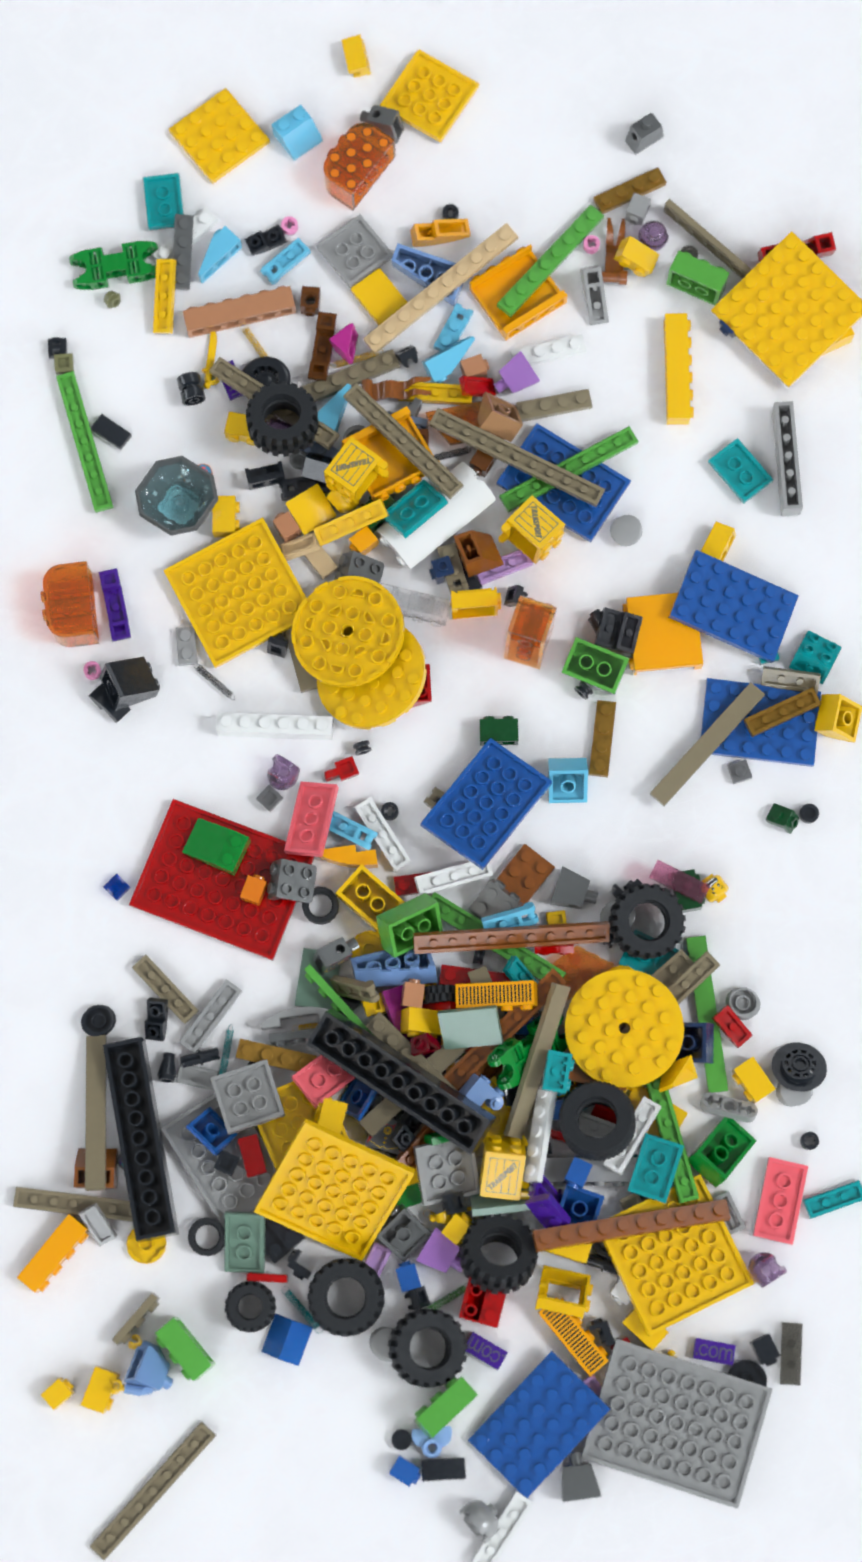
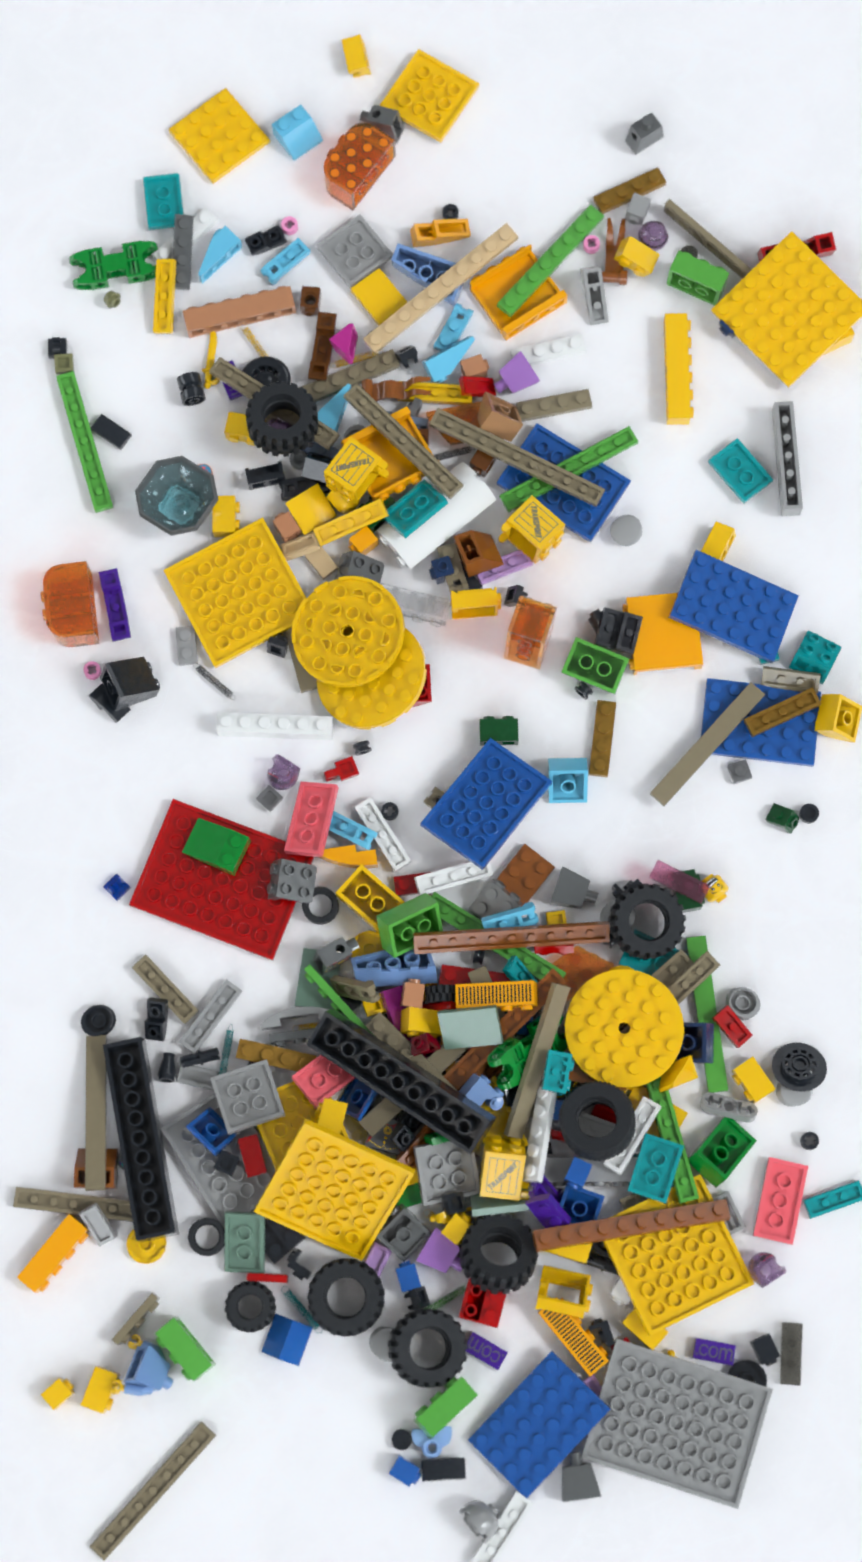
(254, 889): orange brick -> none

